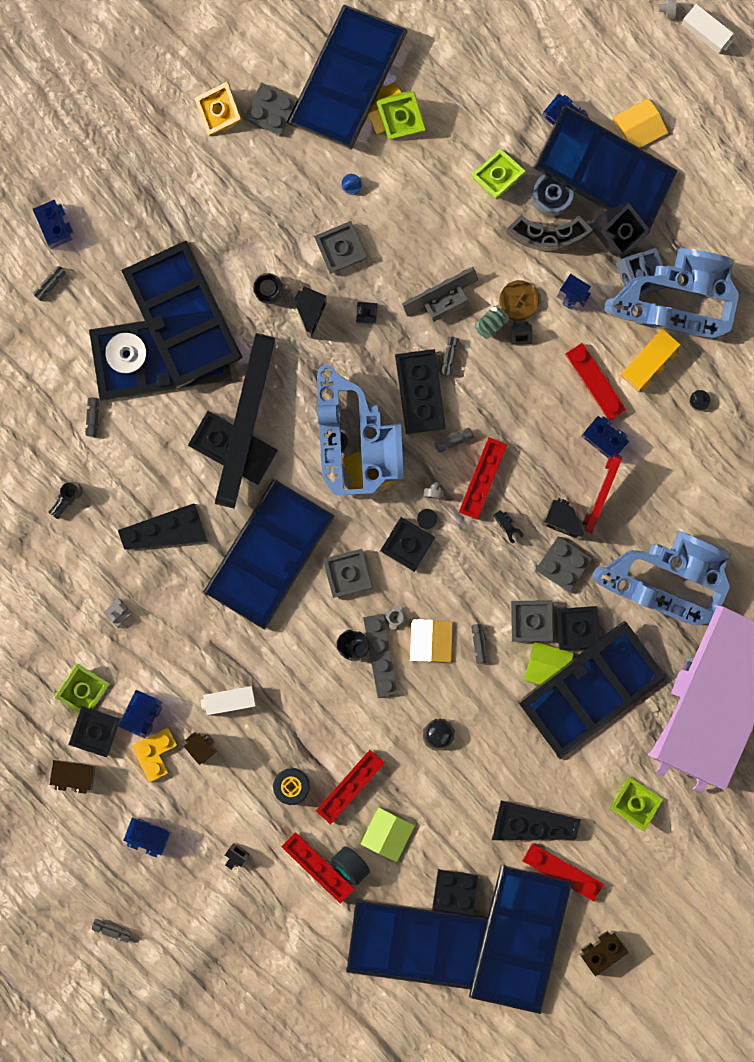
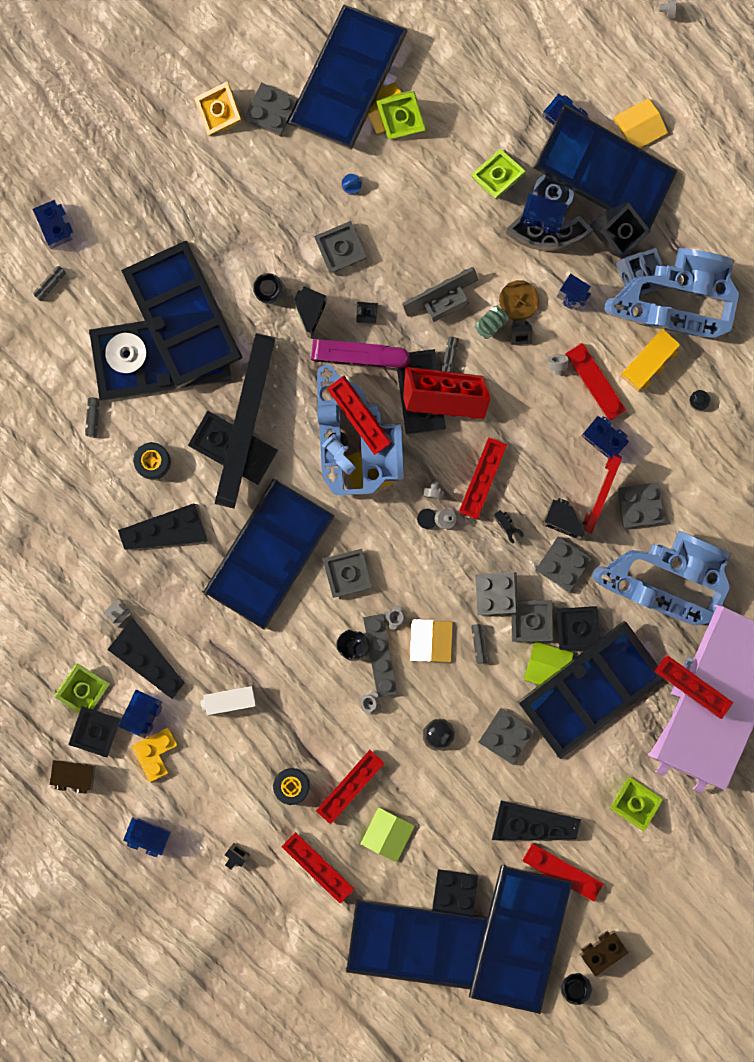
(65, 499): black pin -> none
(111, 930): dark grey axle -> none
(142, 656): none -> black wing
(152, 460): none -> black wheel
(200, 747): dark brown brick -> none
(337, 450): none -> light blue connector
(350, 865): black wheel -> none
(359, 354): none -> magenta piece
(359, 415): none -> red plate
(365, 702): none -> light grey plate
(407, 544): black plate -> none
(445, 393): none -> red slope
(445, 518): none -> light grey tile
(453, 440): dark grey axle -> none
(496, 593): none -> plate
(506, 736): none -> dark grey plate
(543, 213): none -> clear blue brick
(558, 363): none -> light grey tile
(576, 989): none -> black hair
(641, 505): none -> dark grey plate
(693, 687): none -> red plate
(708, 29): white brick -> none

